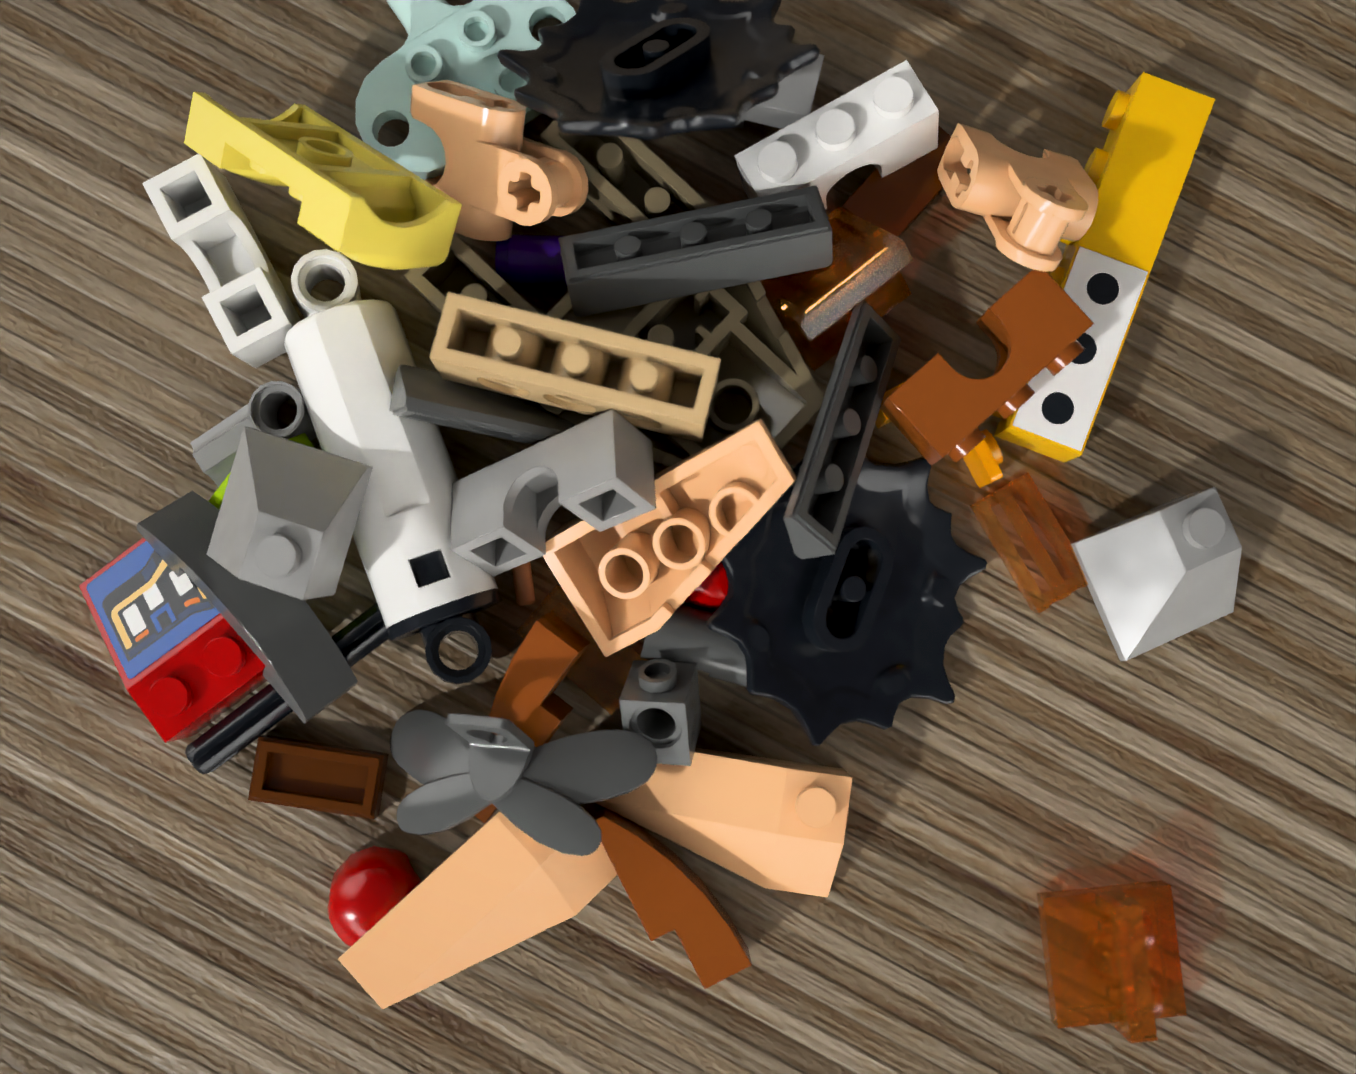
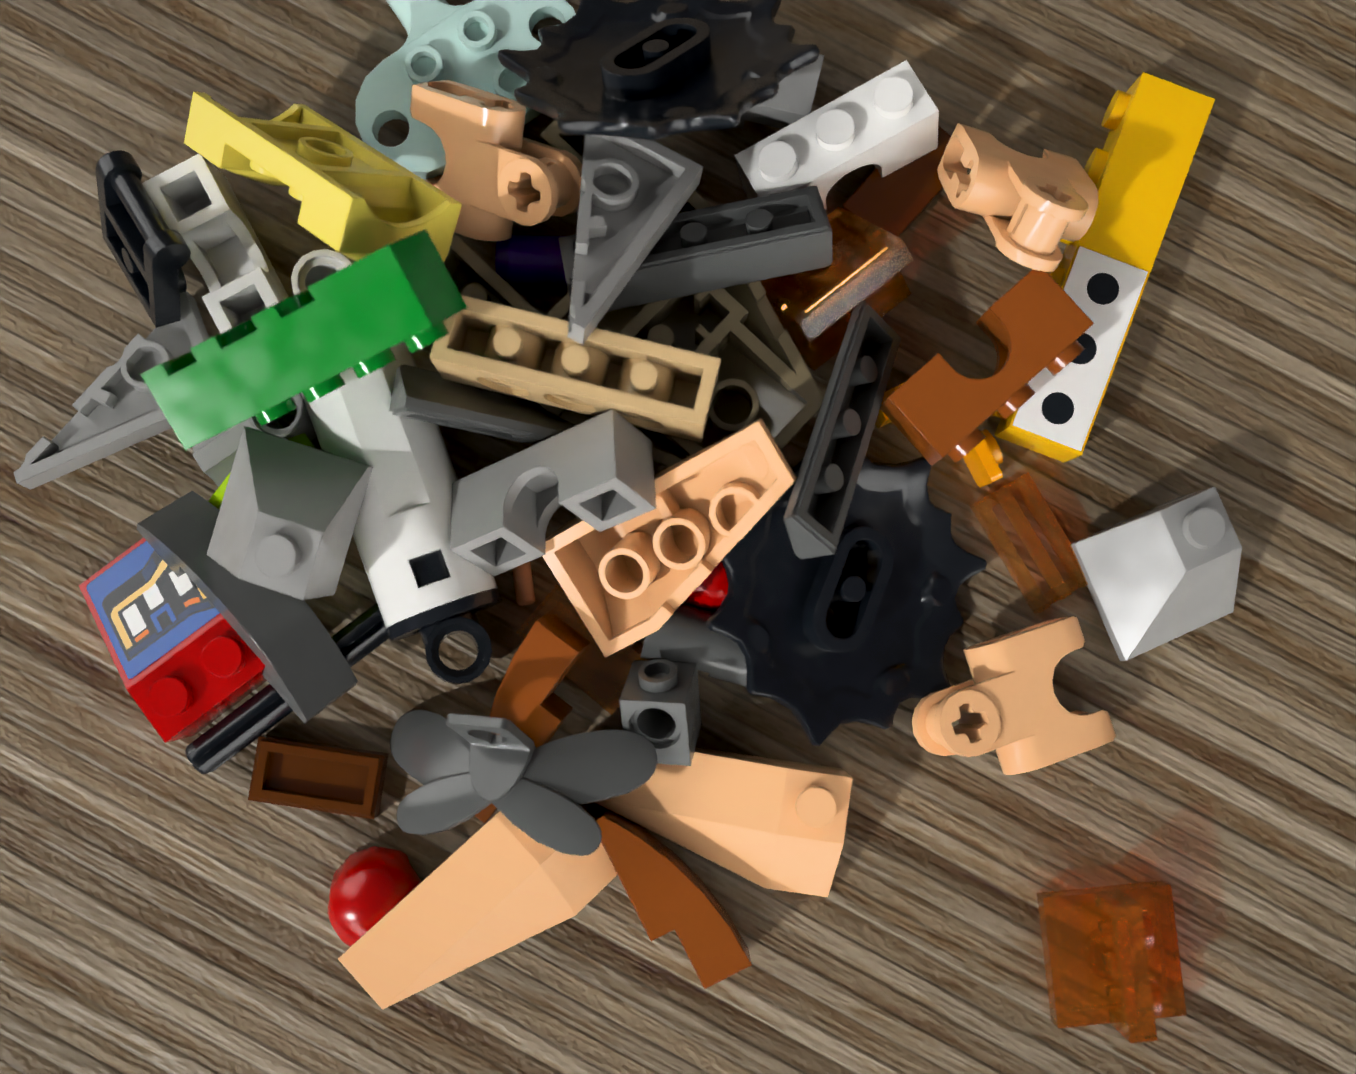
(117, 405): none -> light grey wing
(140, 238): none -> black plate
(309, 341): none -> green wedge
(625, 205): none -> light grey wing
(1012, 703): none -> light nougat piece

